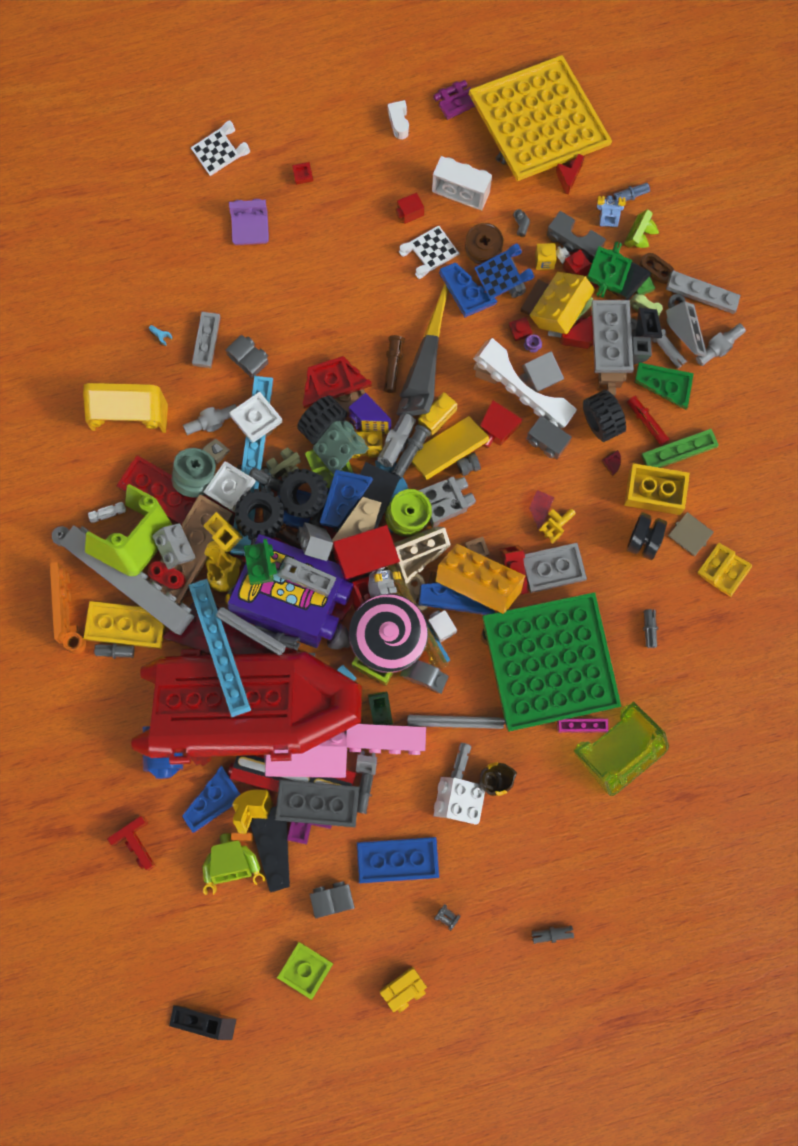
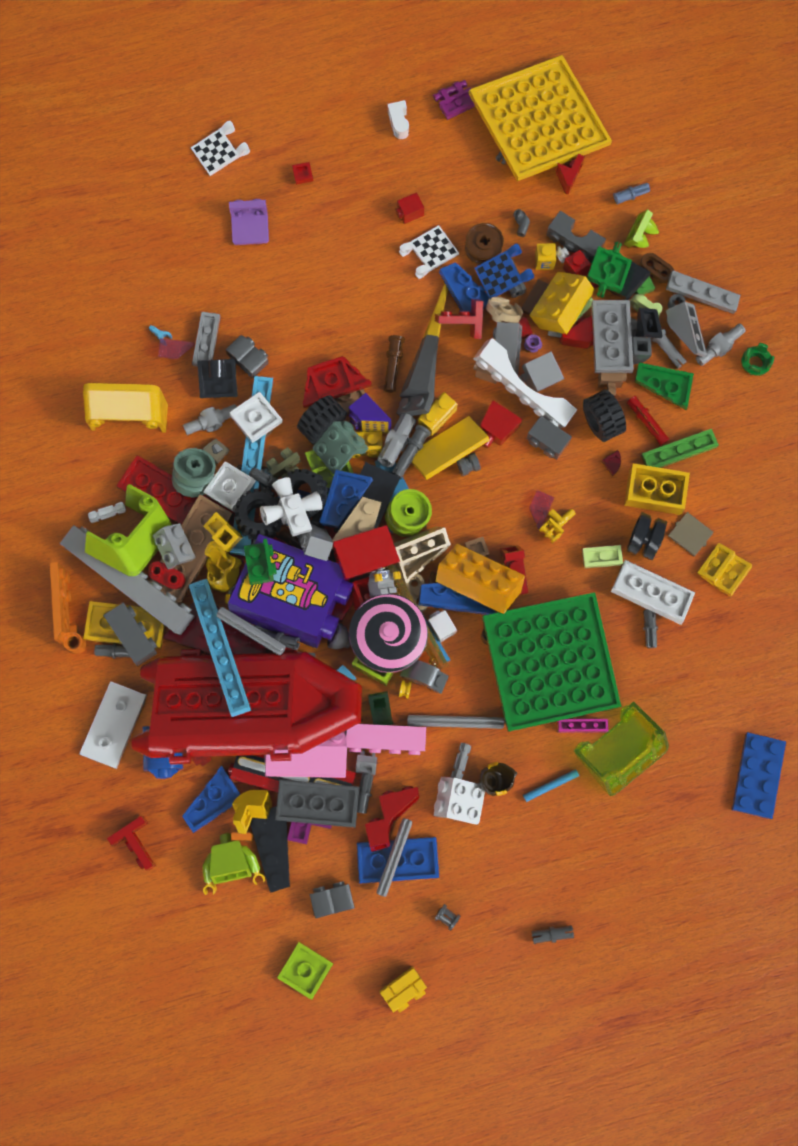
(58, 534): light grey tile -> none
(113, 725): none -> white plate
(131, 633): none -> dark grey brick
(173, 348): none -> clear pink tile
(203, 1023): black slope -> none
(217, 378): none -> black plate
(291, 508): none -> white brick
(307, 576): light grey plate -> none
(393, 807): none -> red arch
(394, 857): none -> light grey axle
(405, 689): none -> yellow bush
(447, 499): light grey hips -> none
(461, 183): white brick -> none
(465, 317): none -> red bracket
(503, 311): none -> tan plate
(509, 337): none -> light grey slope
(550, 785): none -> dark azure bar
(554, 567): light grey plate -> none
(602, 556): none -> yellowish green plate
(610, 210): light blue piece -> none
(653, 592): none -> white plate
(759, 775): none -> blue plate
(761, 352): none -> green piece

